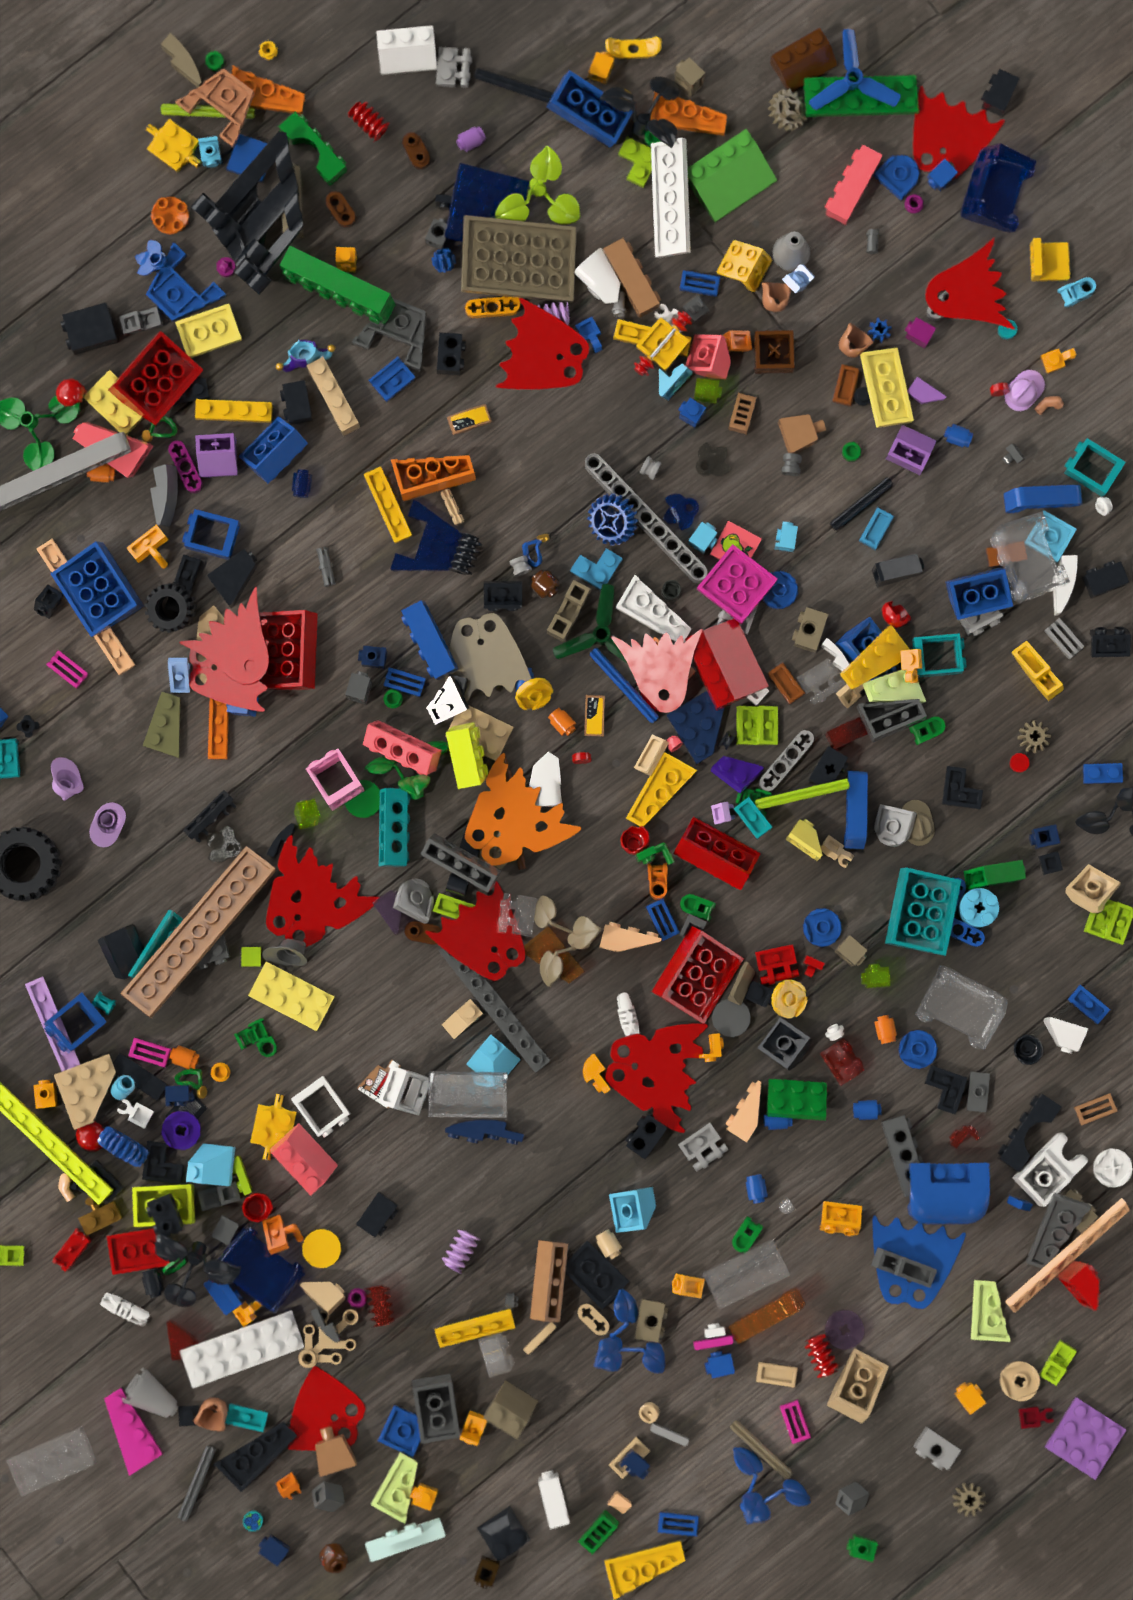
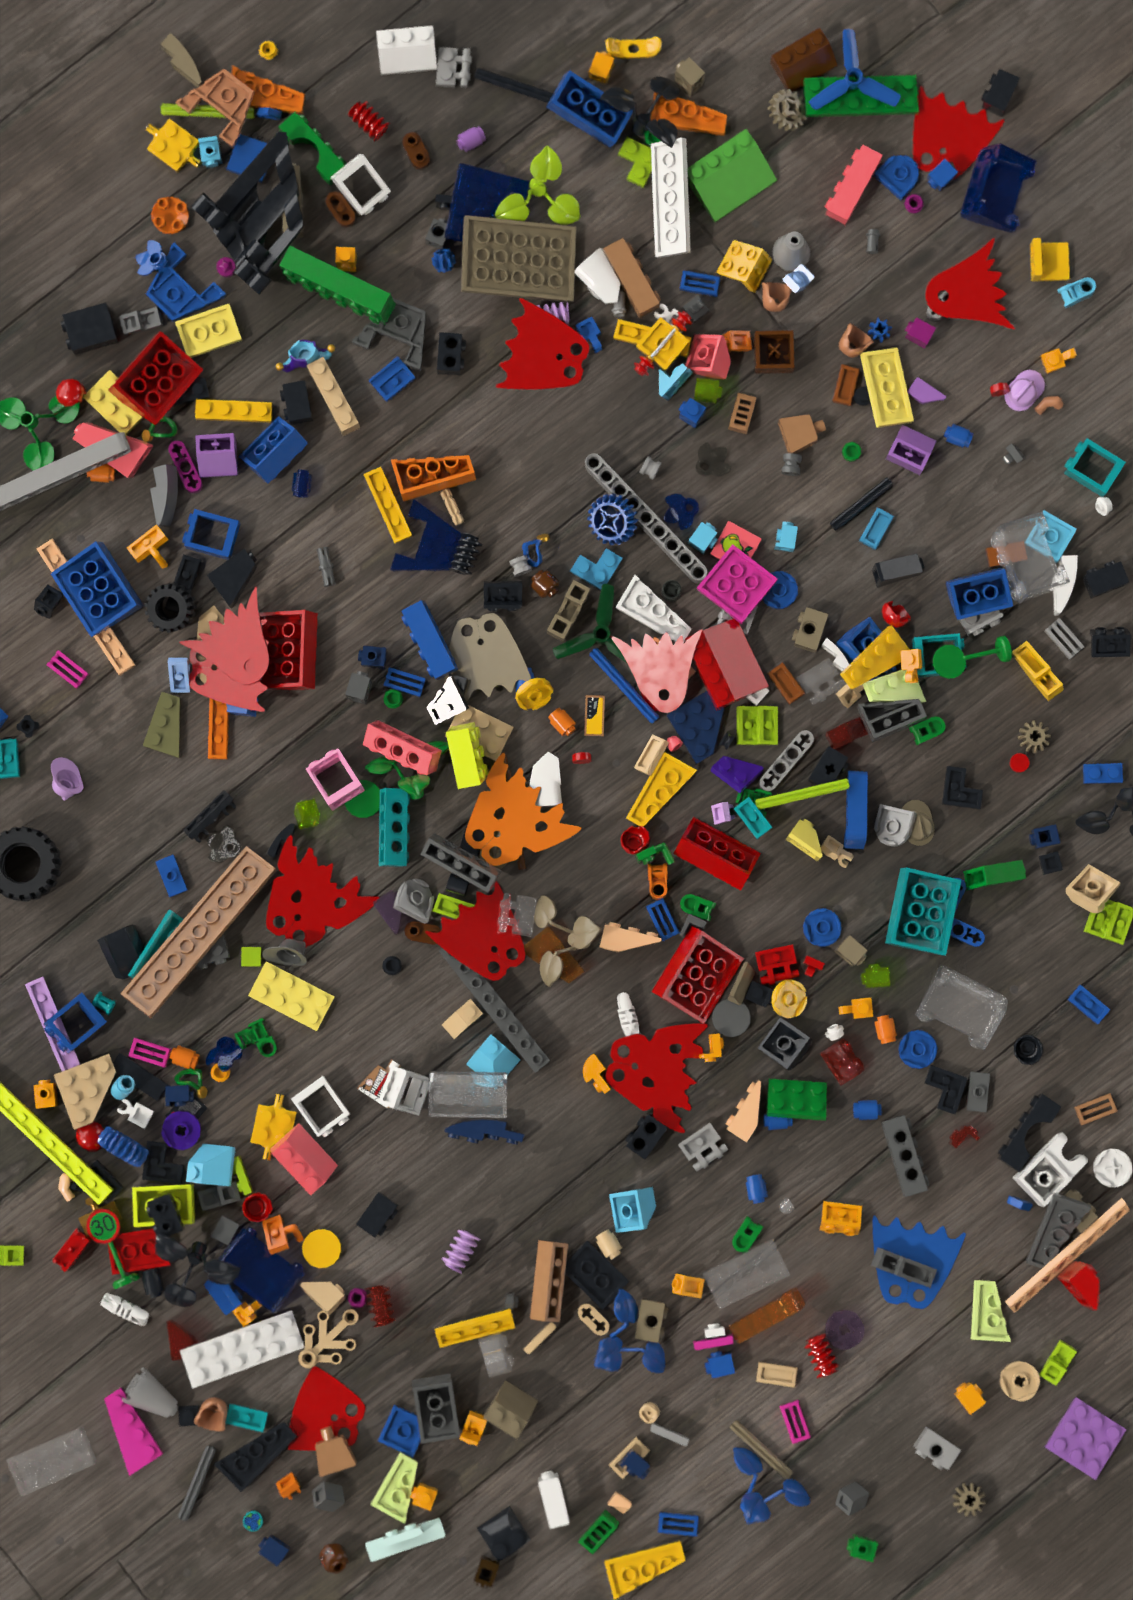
(103, 1228): none -> green piece
(107, 824): lavender piece -> none
(171, 876): none -> blue plate
(176, 1268): green piece -> none
(214, 61): green tile -> none
(224, 1054): none -> clear blue plate
(269, 113): none -> blue tile
(329, 1329): dark grey slope -> none
(349, 169): none -> white window
(392, 965): none -> black plate
(469, 419): slope -> none
(507, 312): light orange beam -> none
(858, 1386): tan slope -> none
(860, 1008): none -> light orange plate
(948, 1193): blue piece -> none
(951, 661): none -> green piece
(987, 902): medium azure brick -> none
(1007, 333): teal tile -> none
(1031, 1417): dark red plate -> none
(1042, 497): blue beam -> none
(1065, 1034): white slope -> none

